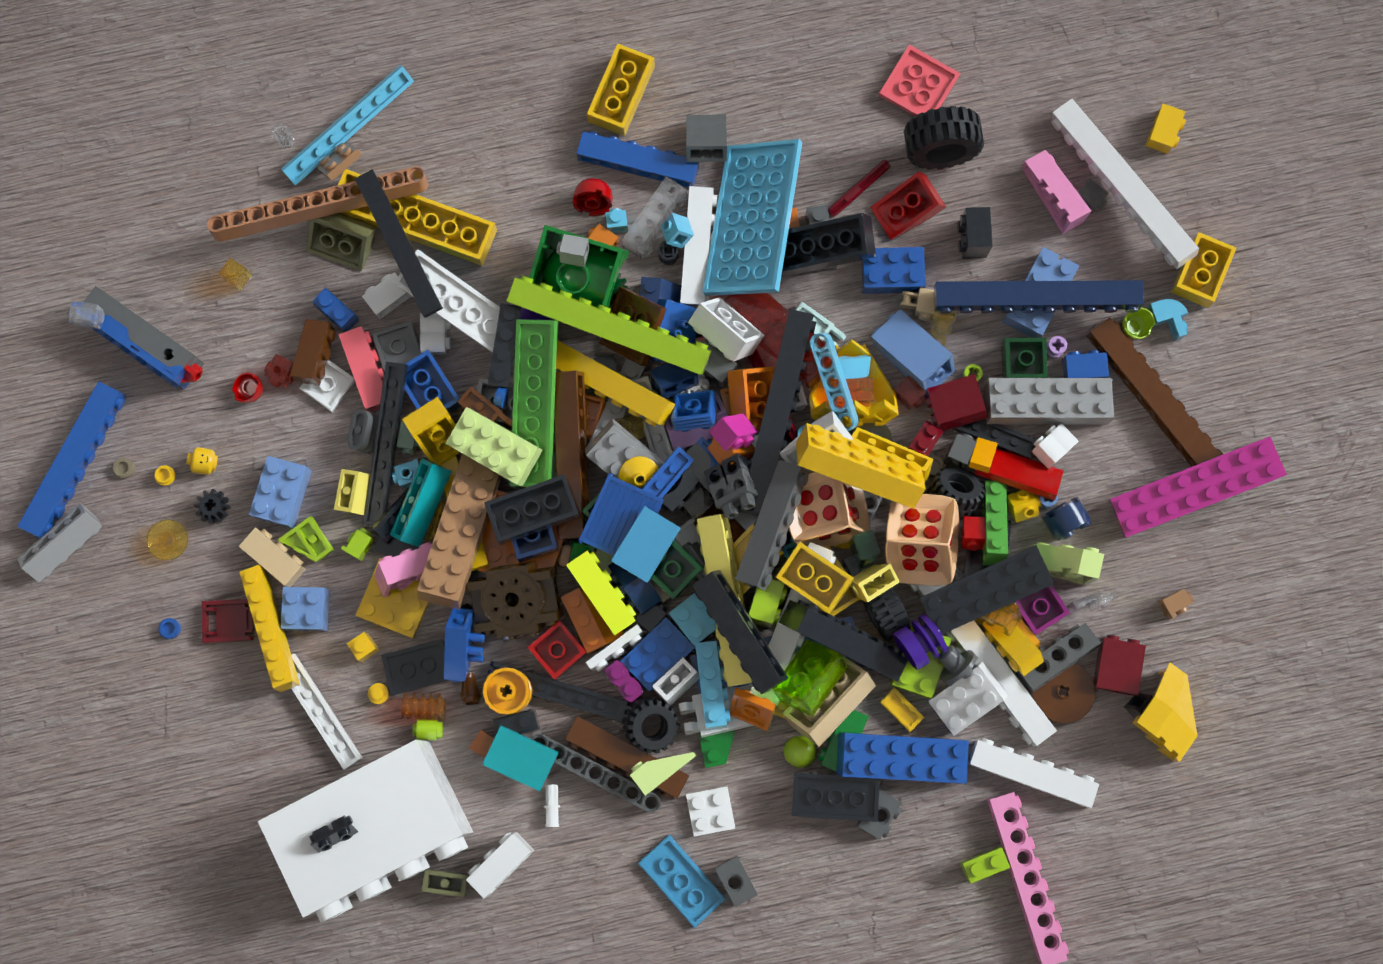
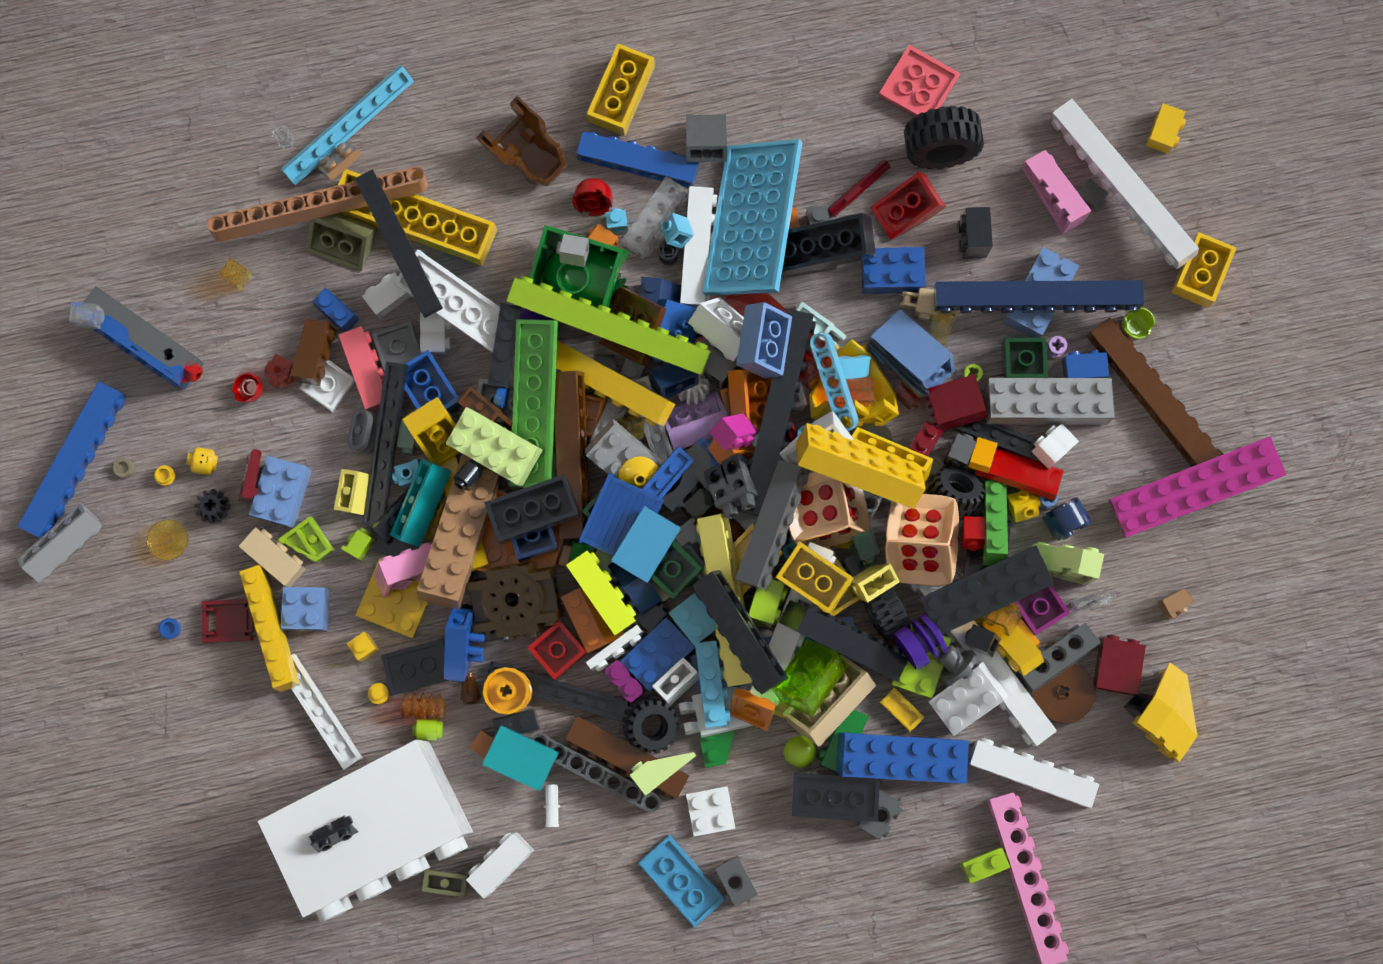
(250, 474): none -> dark red container
(468, 475): none -> black brick
(527, 146): none -> reddish brown animal
(694, 411): blue brick -> none
(764, 340): none -> medium blue brick
(897, 369): none -> black axle
(982, 640): none -> black brick
(1170, 312): medium azure brick -> none

